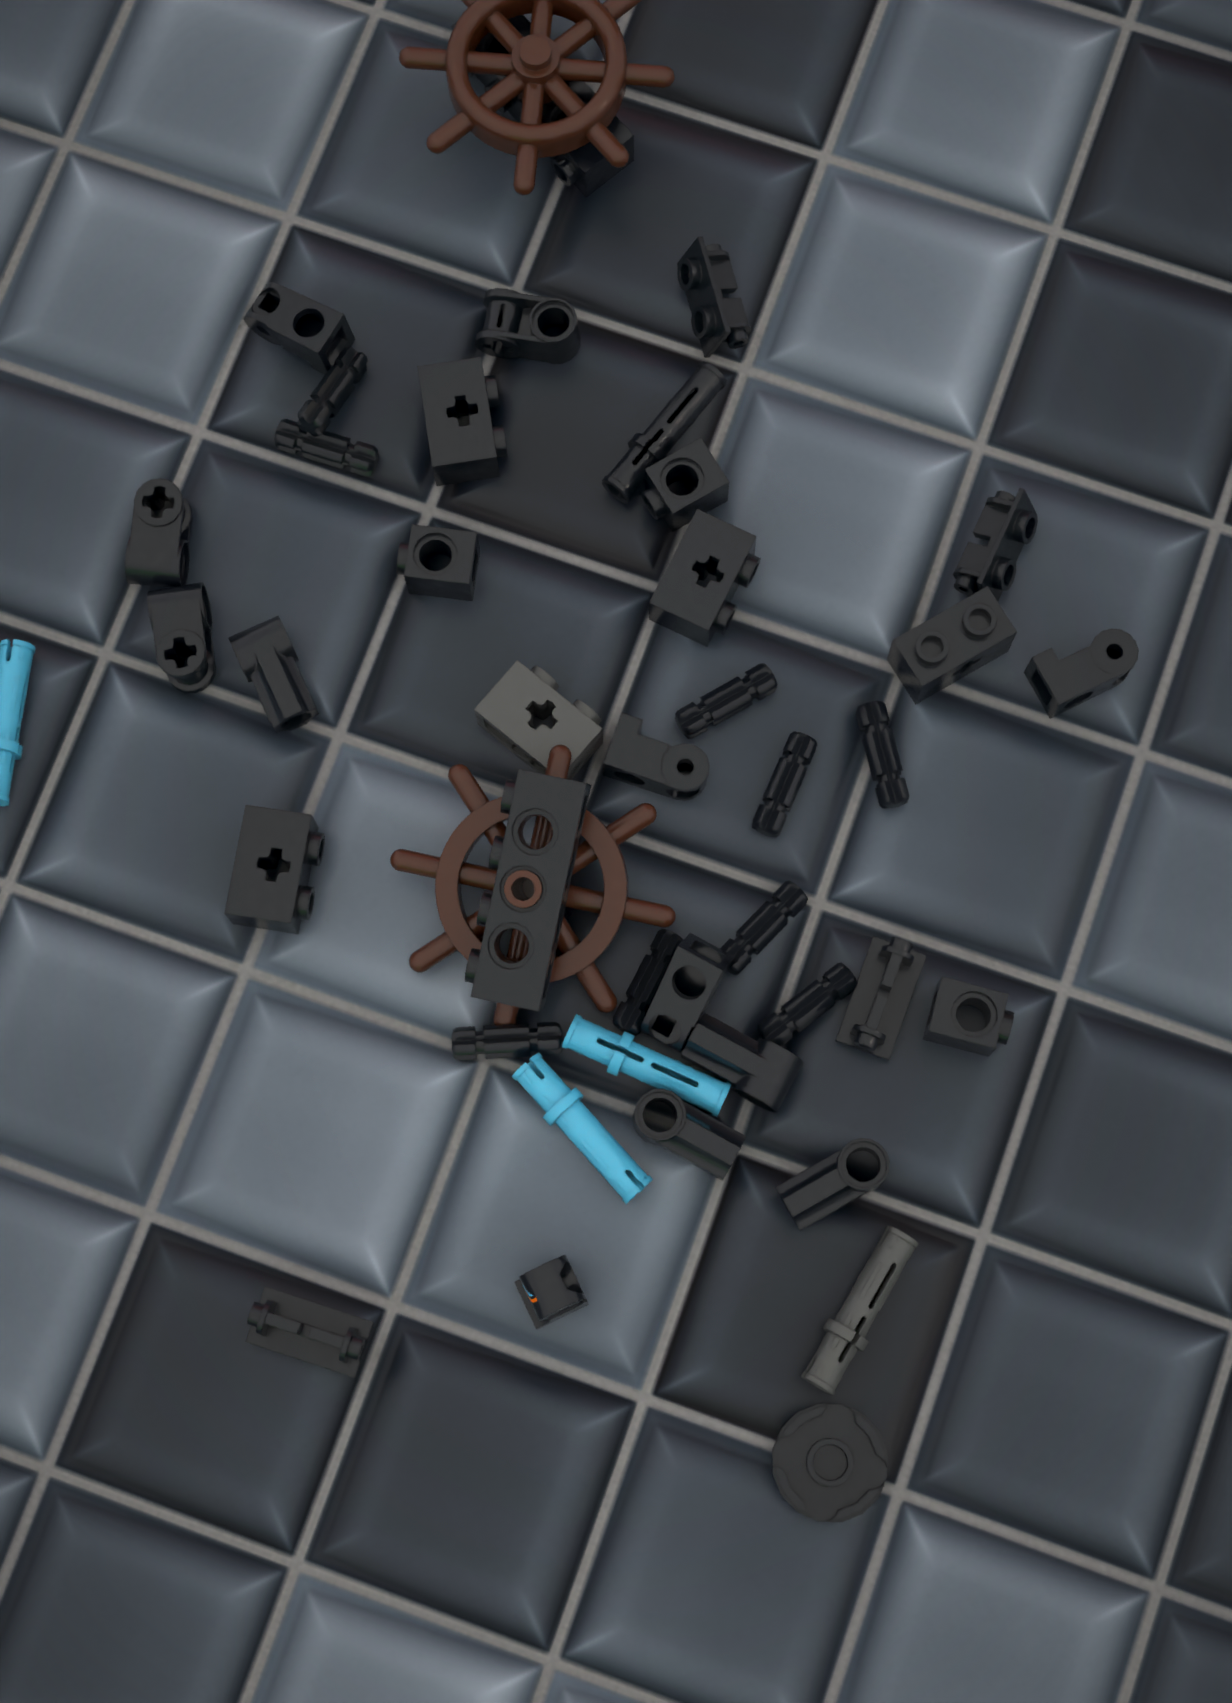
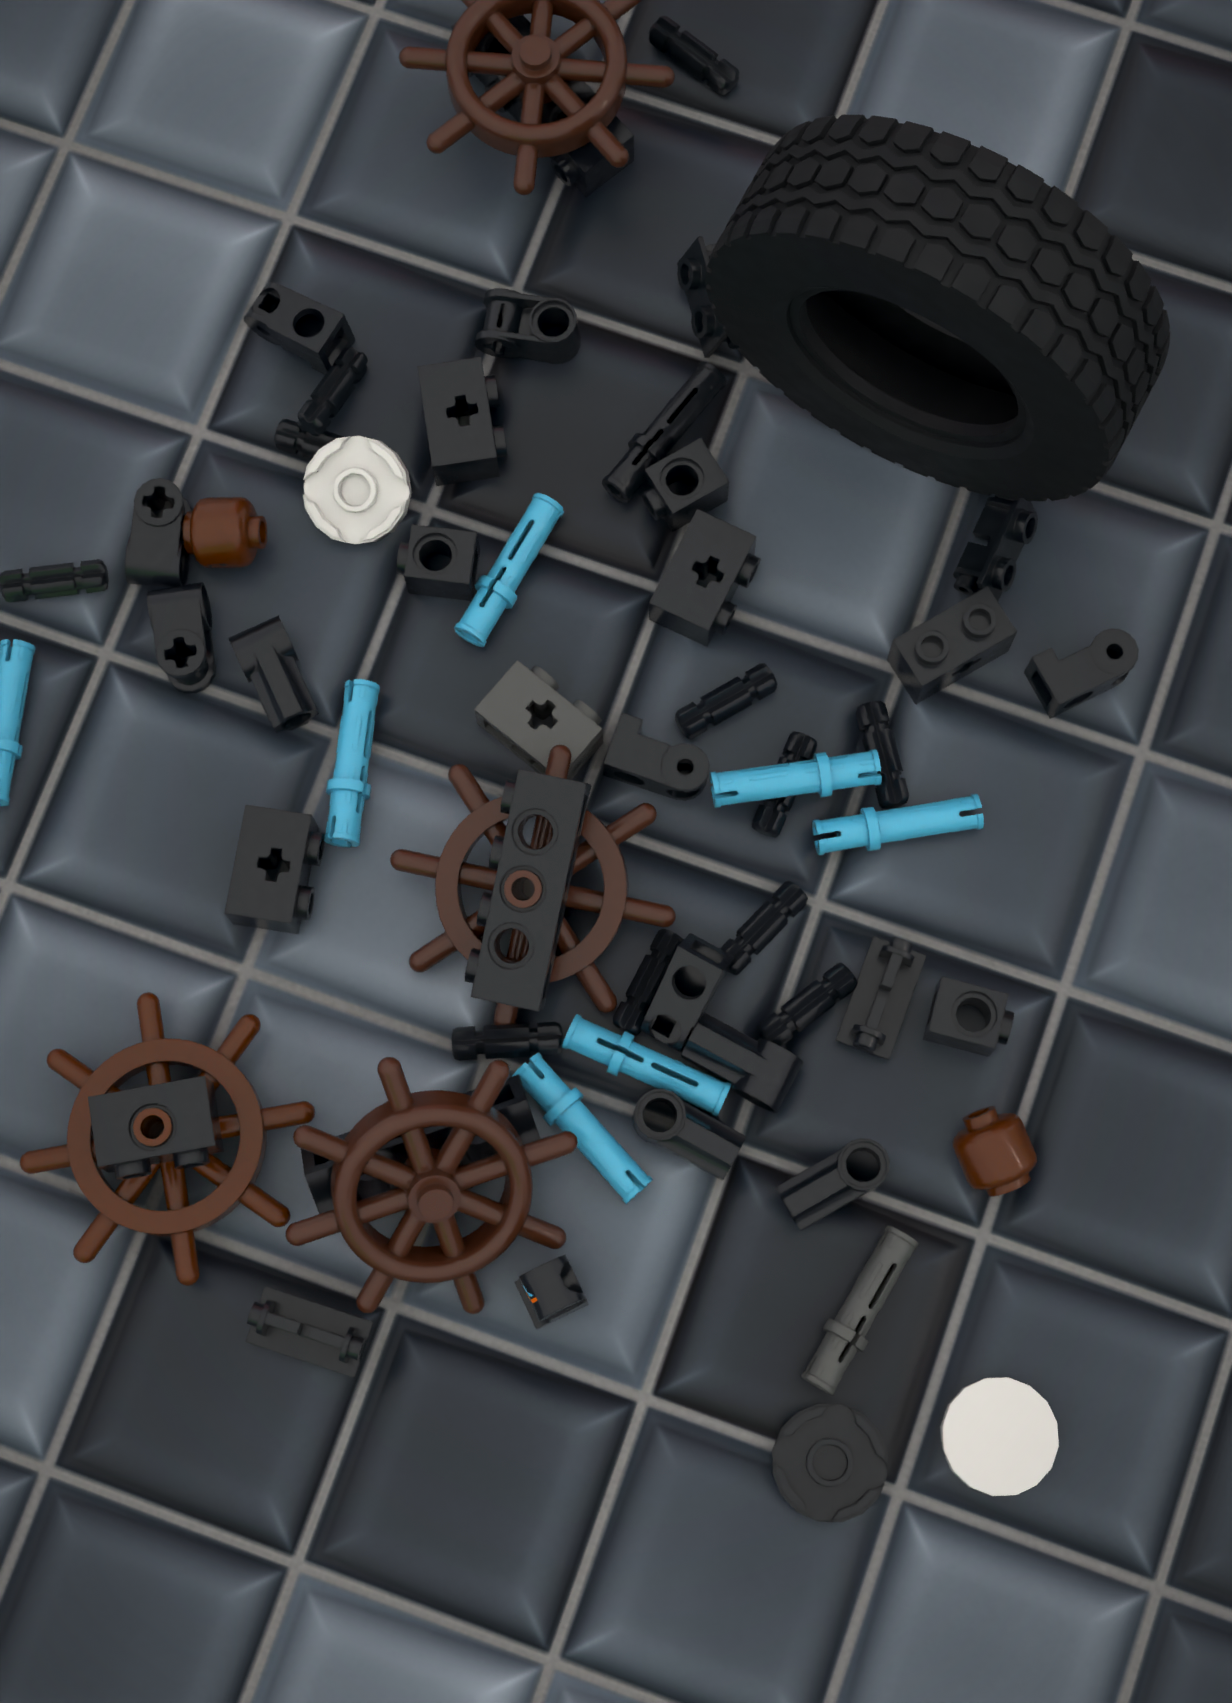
(54, 580): none -> black axle
(166, 1128): none -> reddish brown brick
(224, 532): none -> reddish brown head
(349, 783): none -> medium azure pin
(356, 490): none -> white tile
(425, 1165): none -> reddish brown brick
(499, 586): none -> medium azure pin
(693, 55): none -> black axle
(796, 778): none -> medium azure pin
(897, 824): none -> medium azure pin
(940, 307): none -> black tyre
(994, 1151): none -> reddish brown head
(999, 1436): none -> white tile

